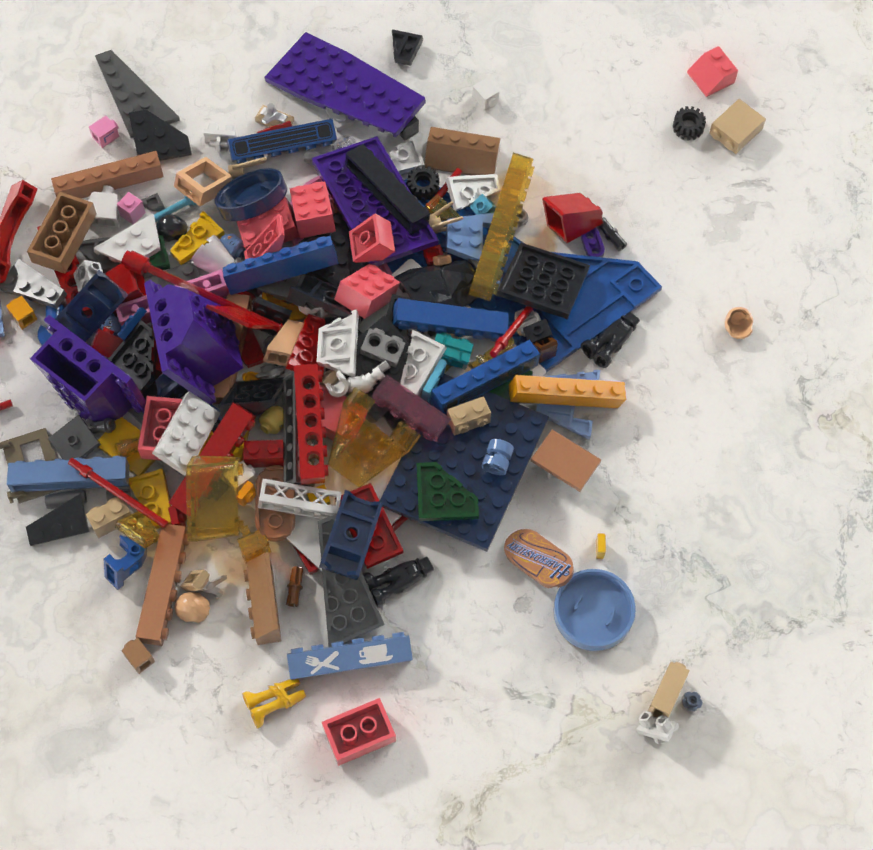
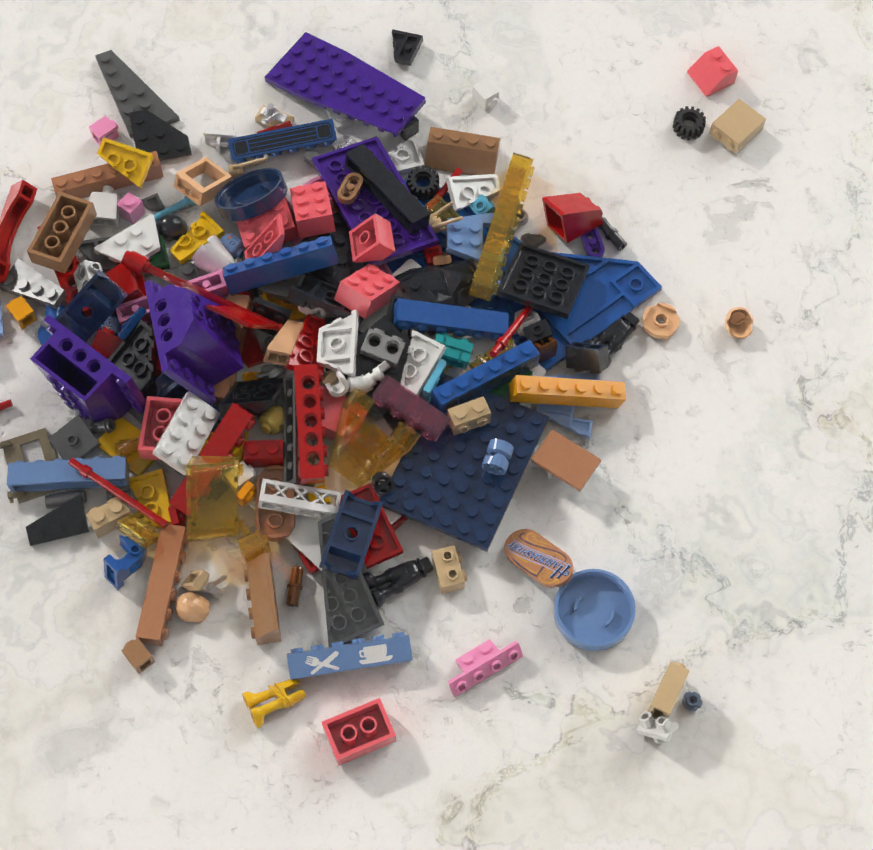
(127, 160): none -> yellow wing
(348, 192): none -> medium nougat plate
(382, 487): none -> black wheel
(443, 495): dark green plate -> none
(448, 569): none -> tan brick
(481, 664): none -> bright pink bracket
(533, 239): none -> dark grey tile
(587, 357): none -> black brick
(600, 545): yellow tile -> none
(657, 330): none -> light nougat plate

